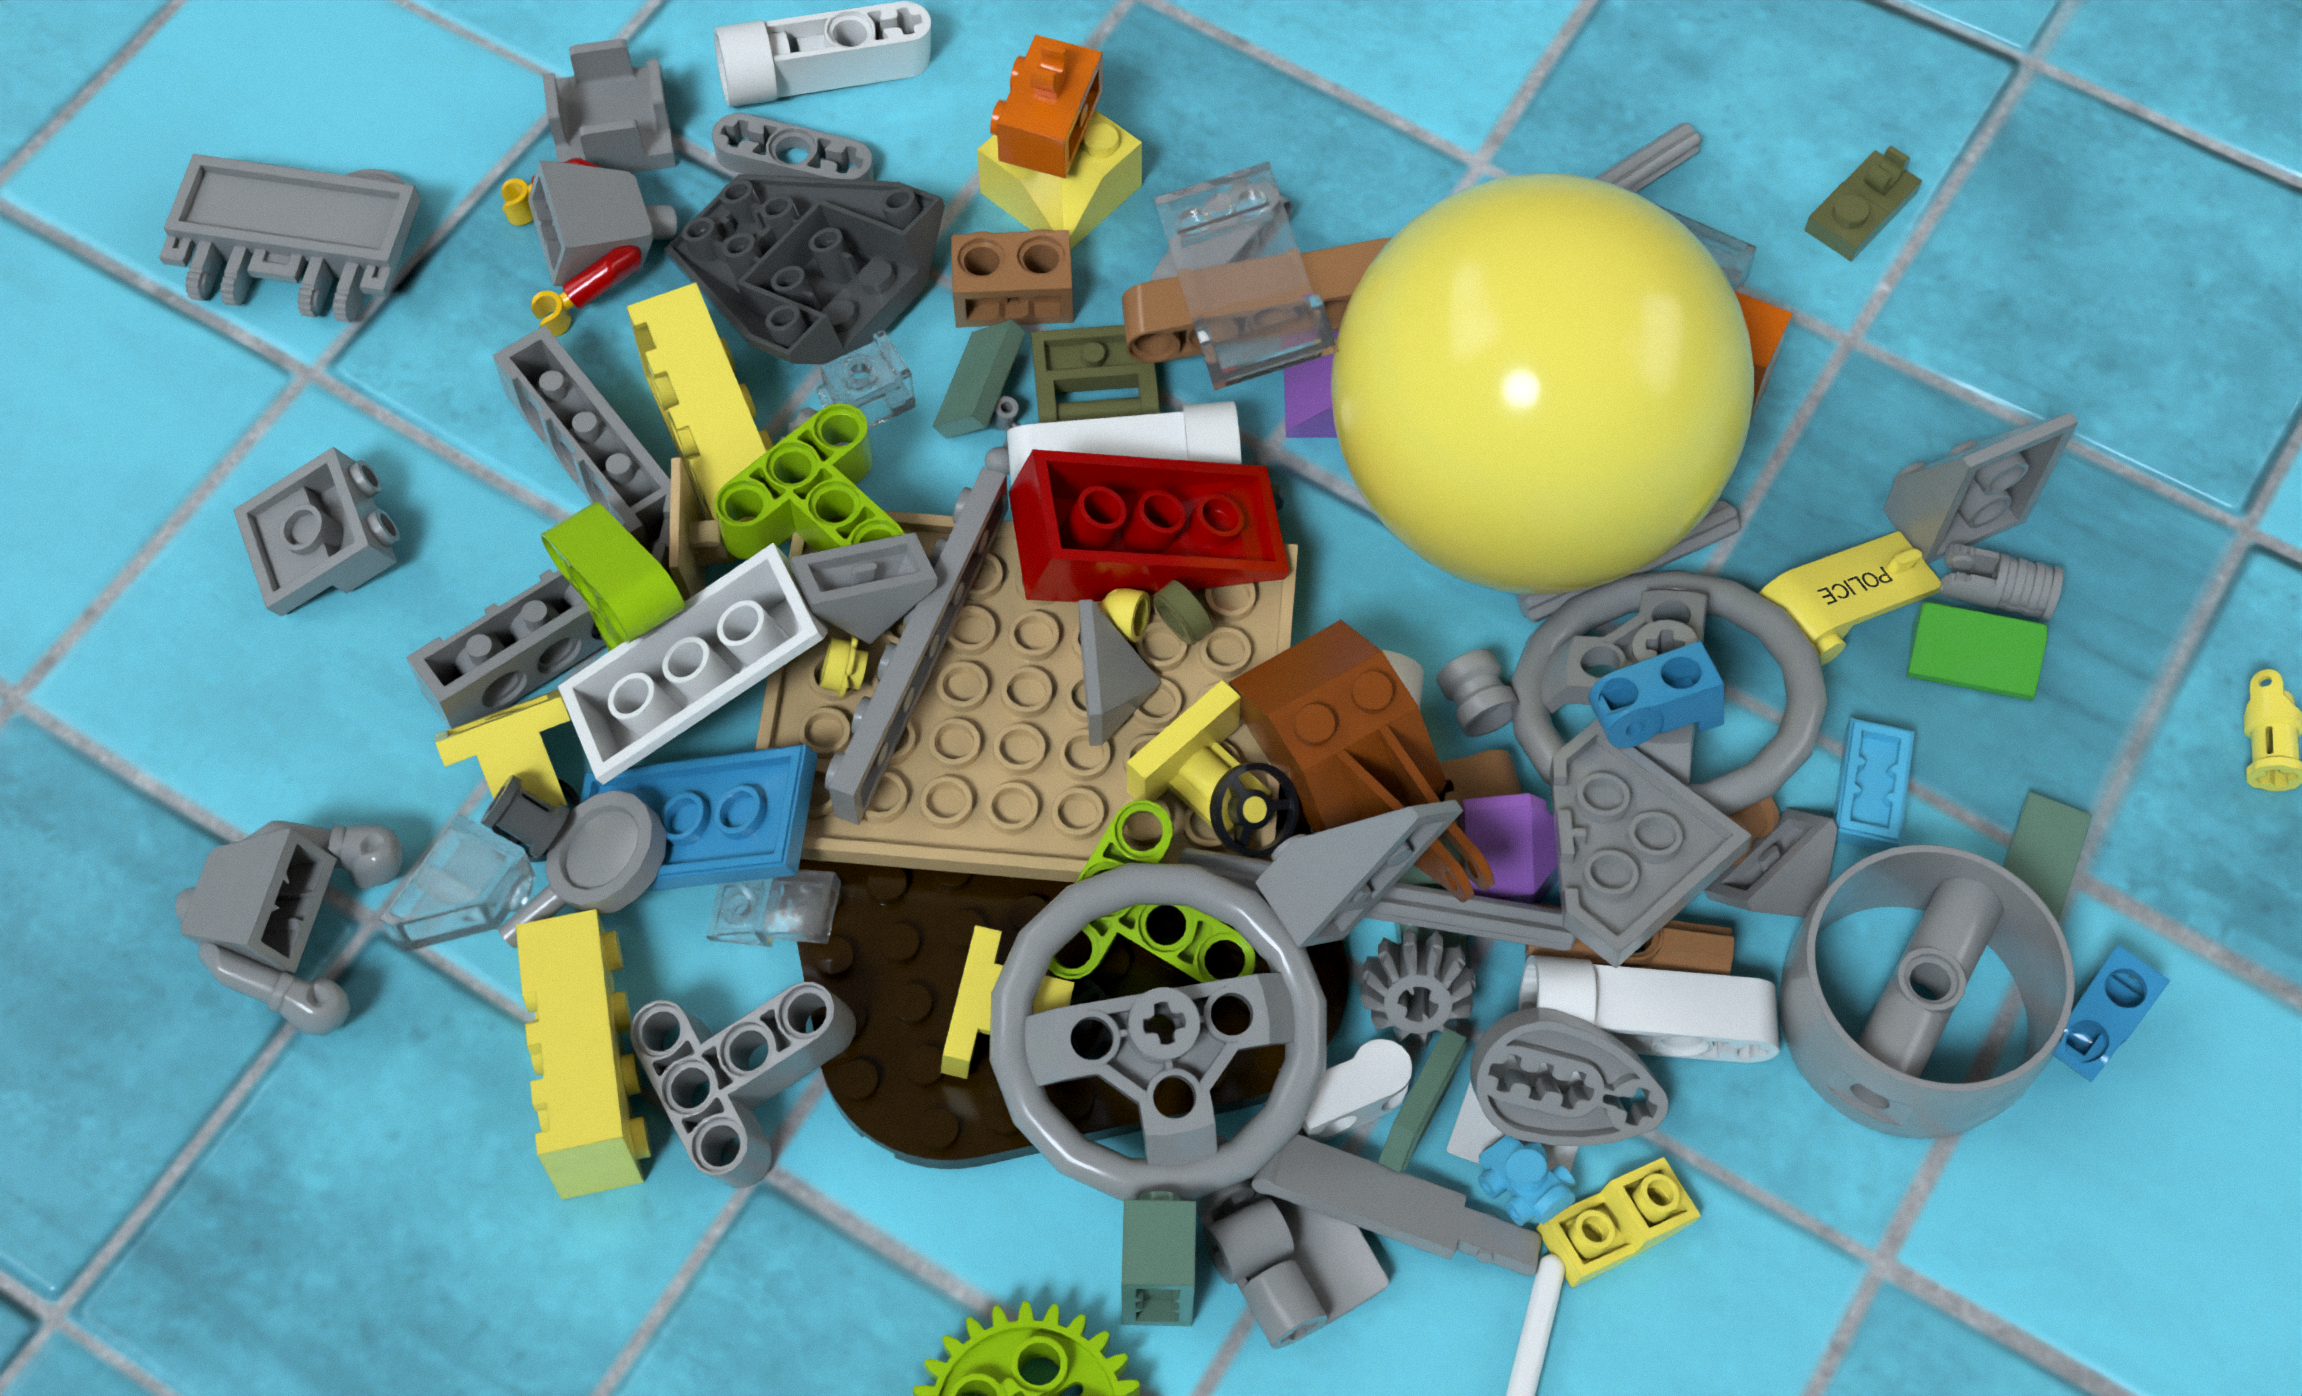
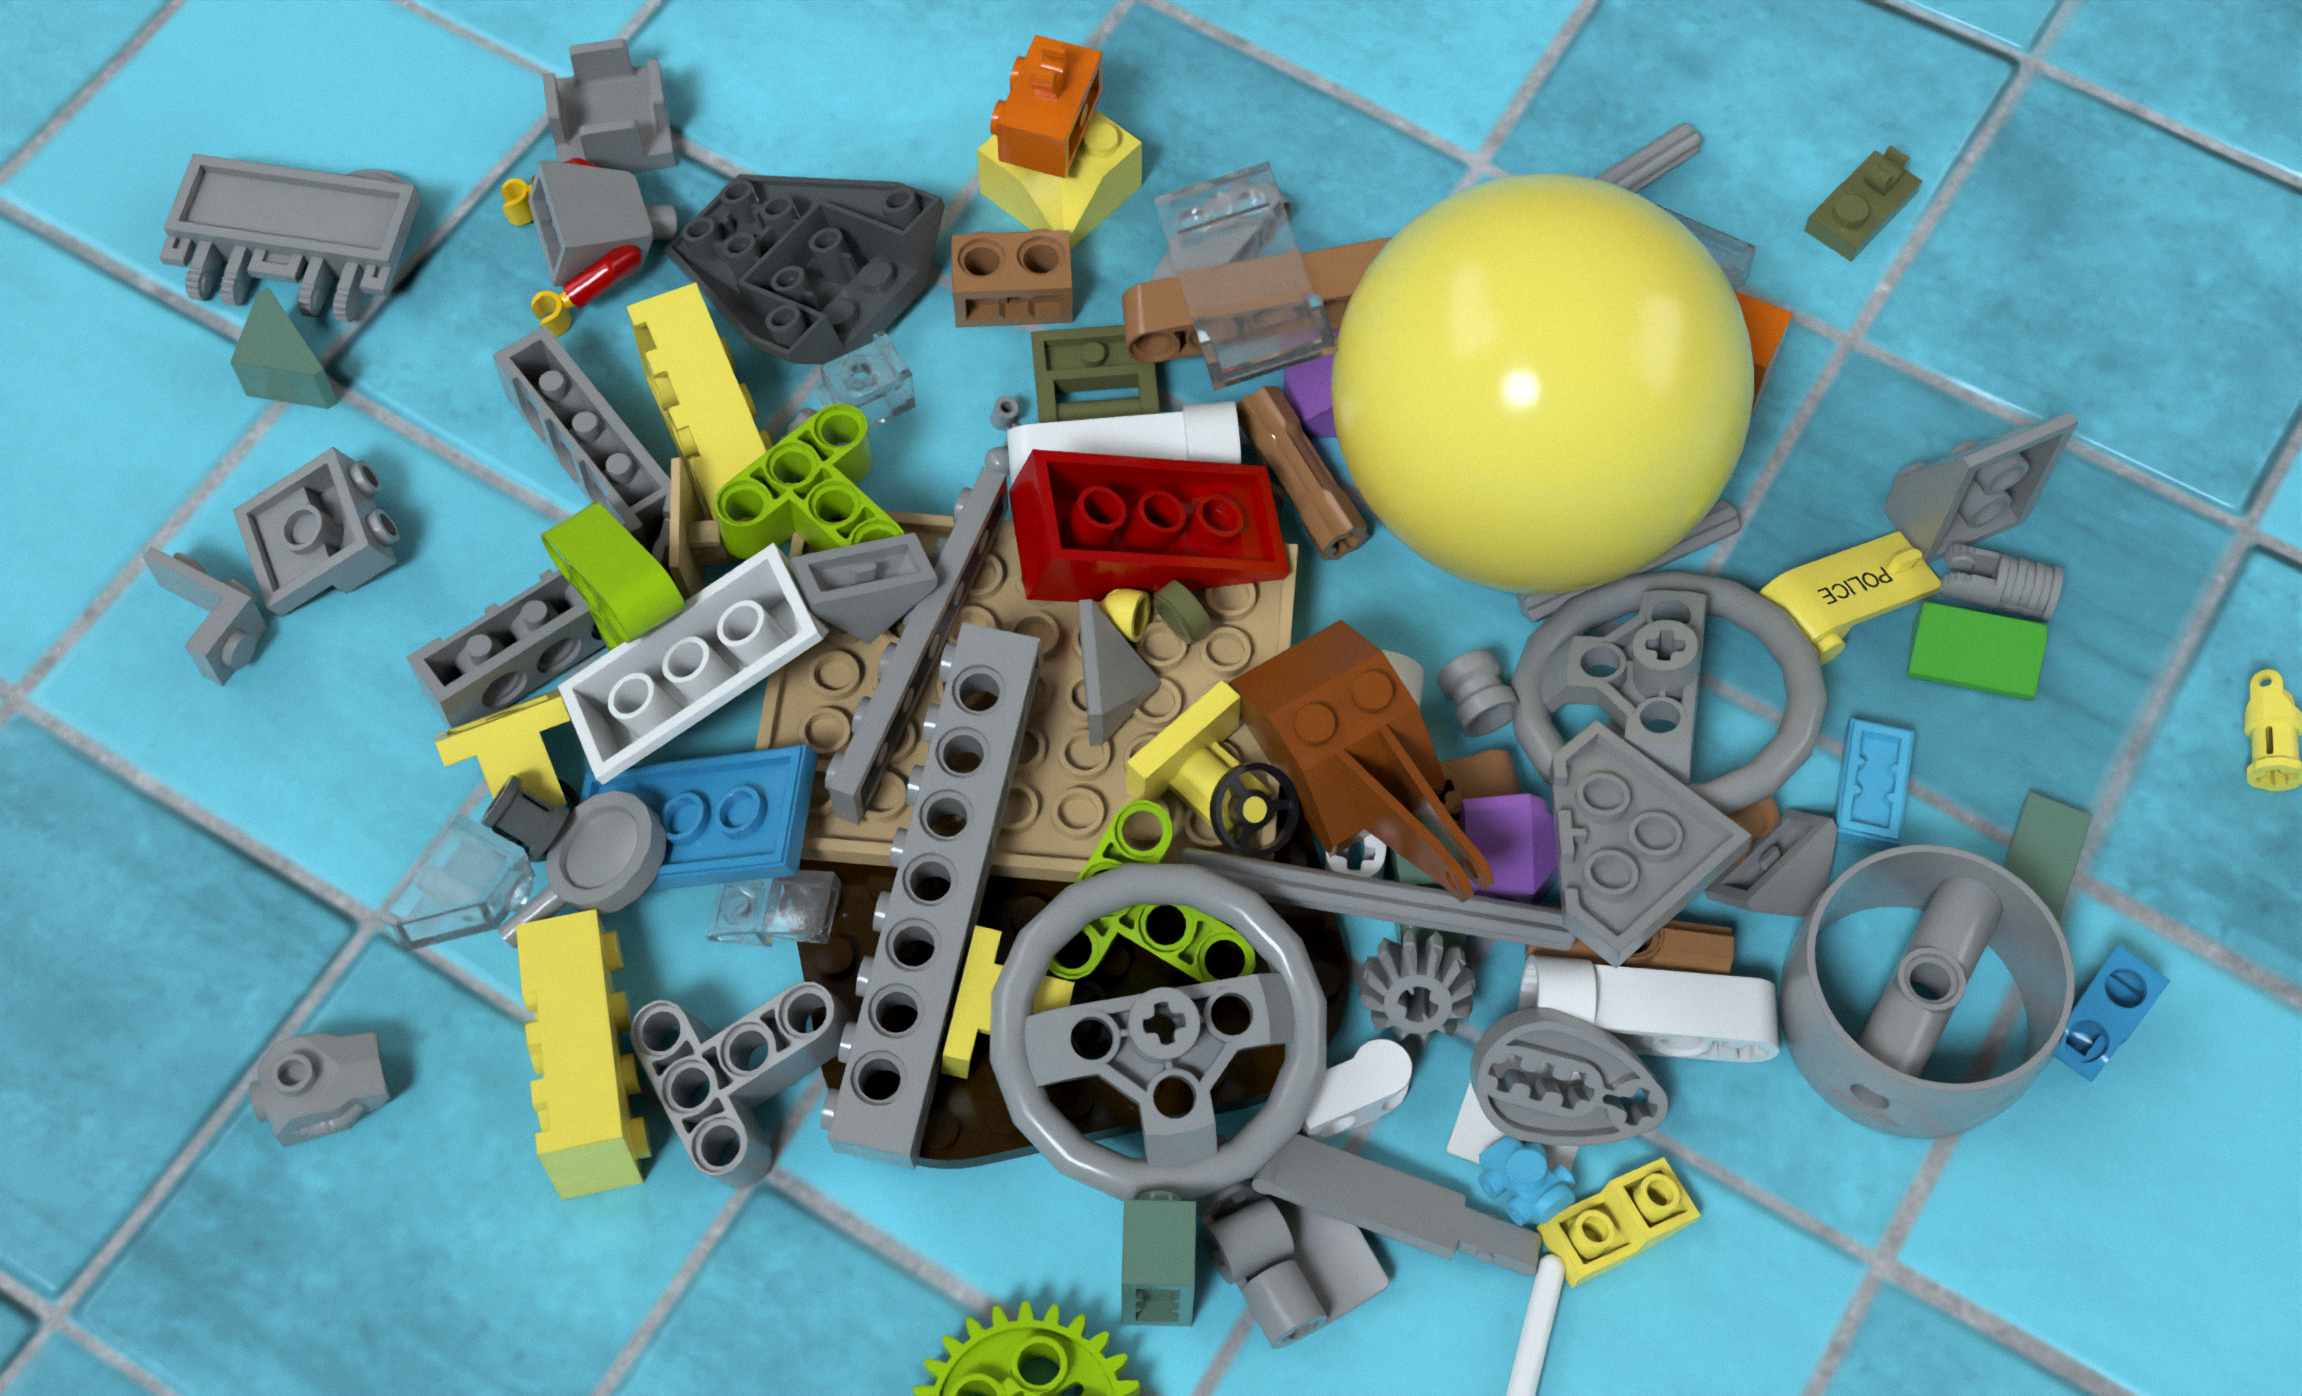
(231, 629): none -> light grey bracket
(262, 901): light grey torso -> none
(276, 360): none -> sand green slope
(318, 1085): none -> light grey hand
(775, 137): light grey beam -> none
(821, 51): white beam -> none
(843, 666): light yellow plate -> none
(895, 1127): none -> light grey brick
(979, 379): sand green tile -> none
(1321, 504): none -> medium nougat axle
(1336, 876): light grey slope -> none
(1423, 1101): sand green tile -> none
(1659, 696): dark azure leg -> none

